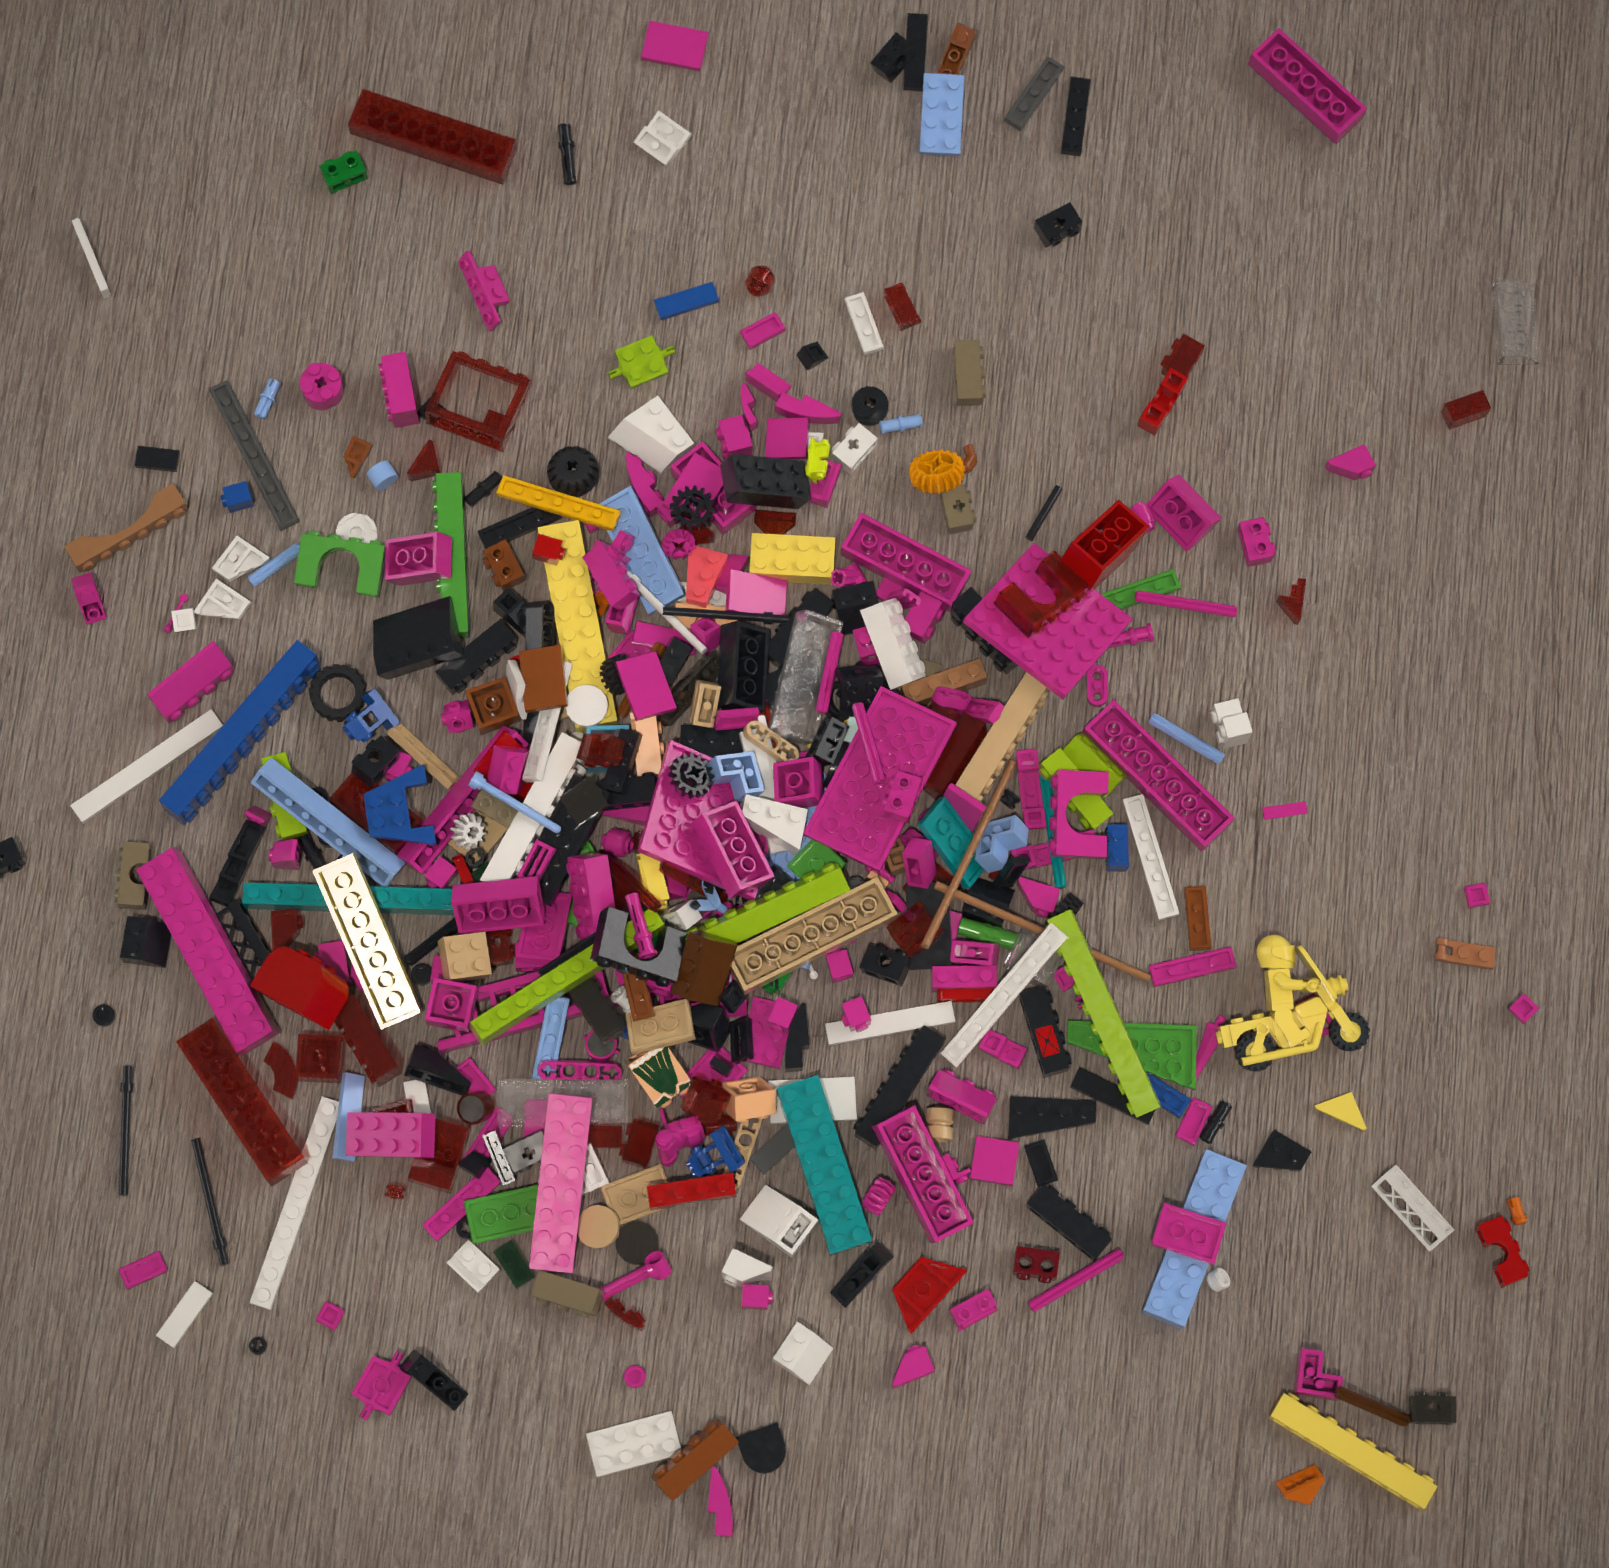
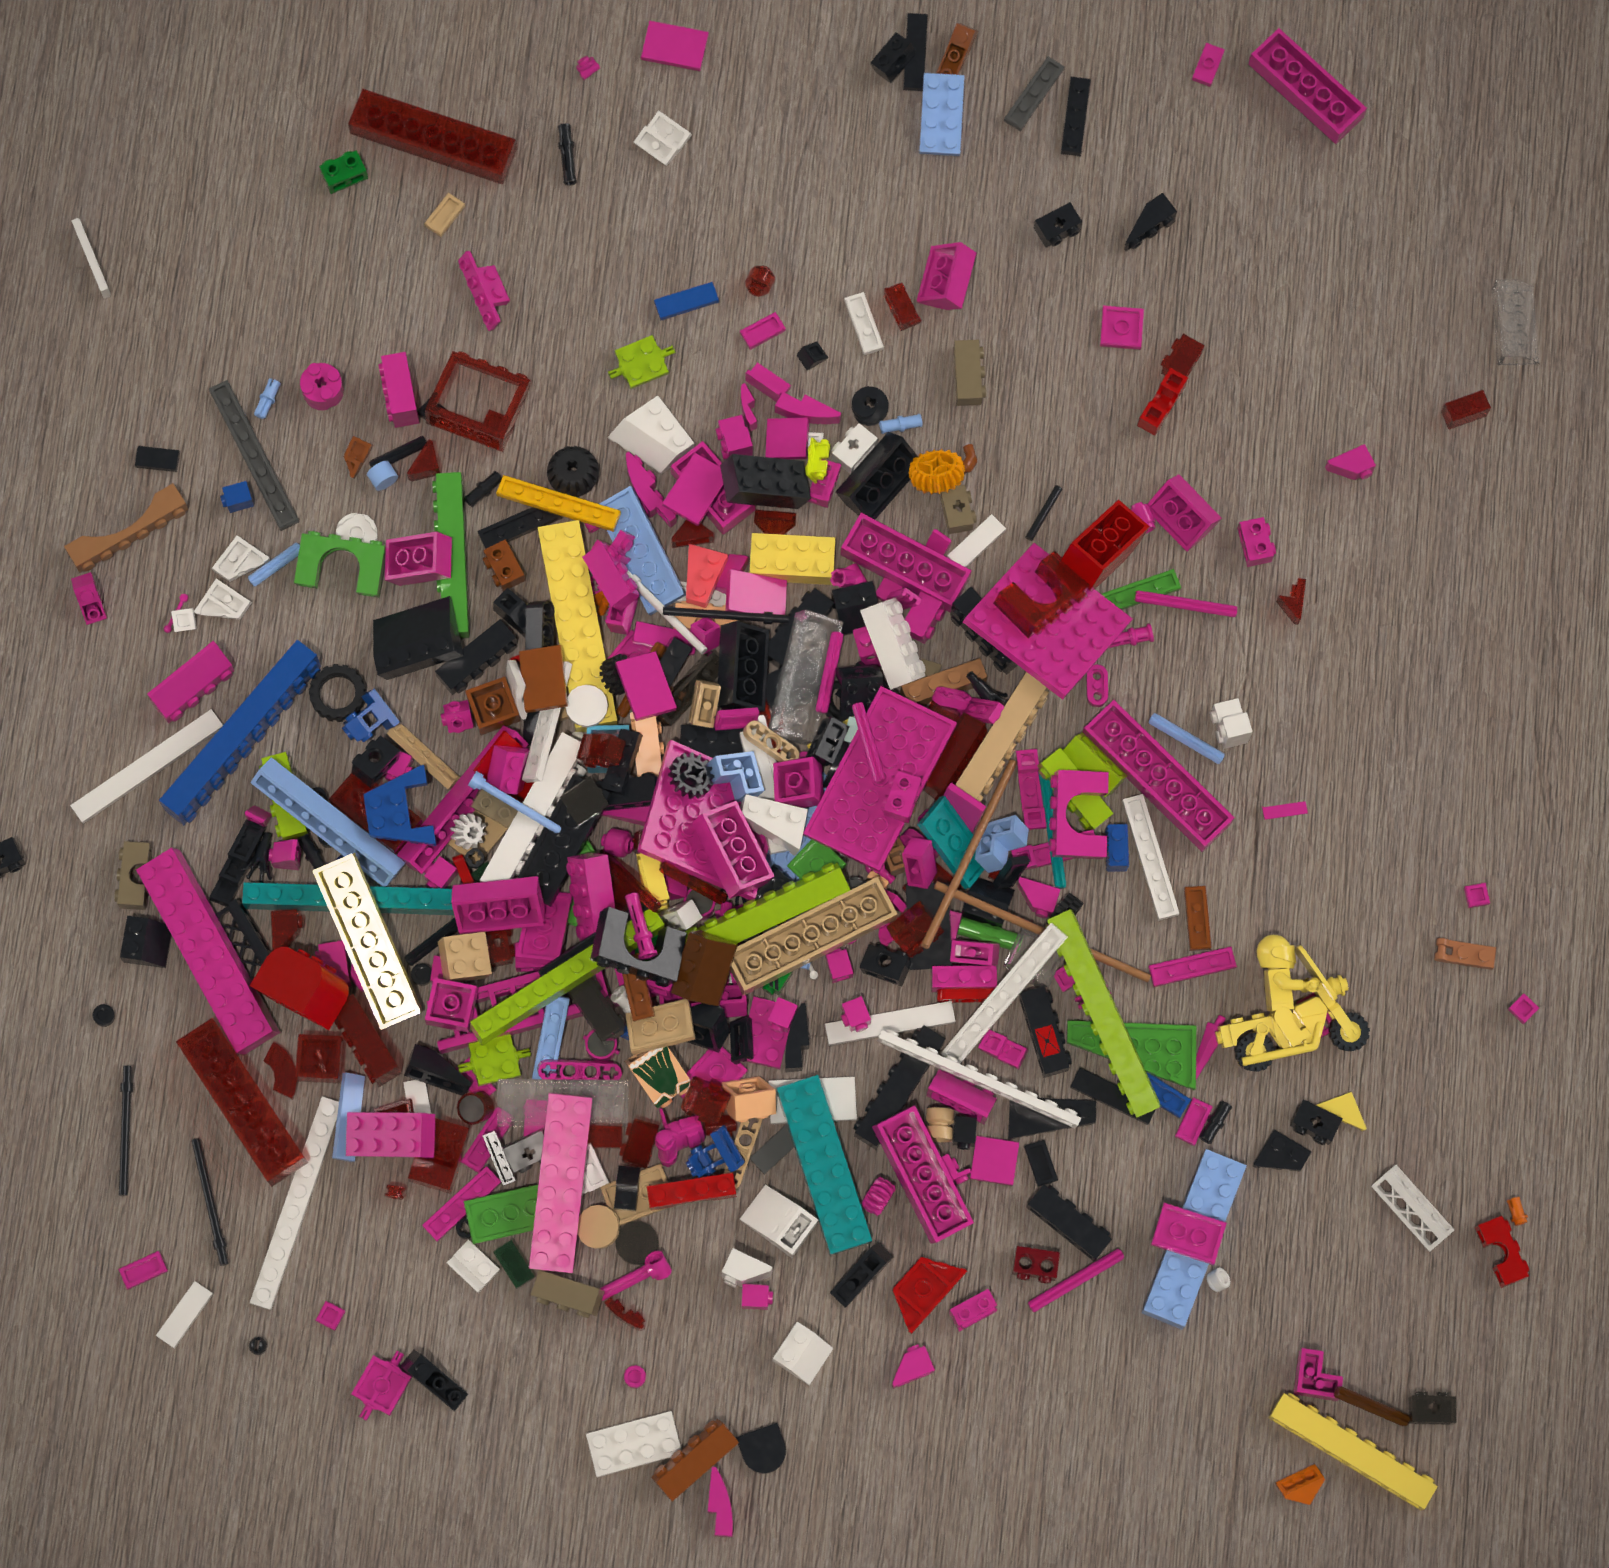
(260, 858): none -> black piece
(400, 452): none -> black axle
(444, 214): none -> tan tile
(474, 1164): black slope -> none
(494, 1060): none -> lime plate
(545, 863): dark pink tile -> none
(548, 550): red brick -> none
(587, 66): none -> dark pink plate
(627, 1188): none -> black slope
(678, 536): dark pink gear -> none
(684, 510): black gear -> none
(711, 903): light blue piece -> none
(720, 1067): black tile -> none
(732, 998): black tile -> none
(878, 477): none -> black slope
(884, 936): none -> dark pink tile
(938, 542): none -> dark pink slope
(946, 276): none -> dark pink slope
(964, 1132): none -> black brick
(977, 541): none -> white tile
(984, 690): none -> black piece
(986, 1081): none -> white plate
(1009, 799): black bush -> none
(1121, 327): none -> dark pink tile
(1154, 216): none -> black slope
(1208, 64): none -> dark pink plate
(1327, 1123): none -> black brick

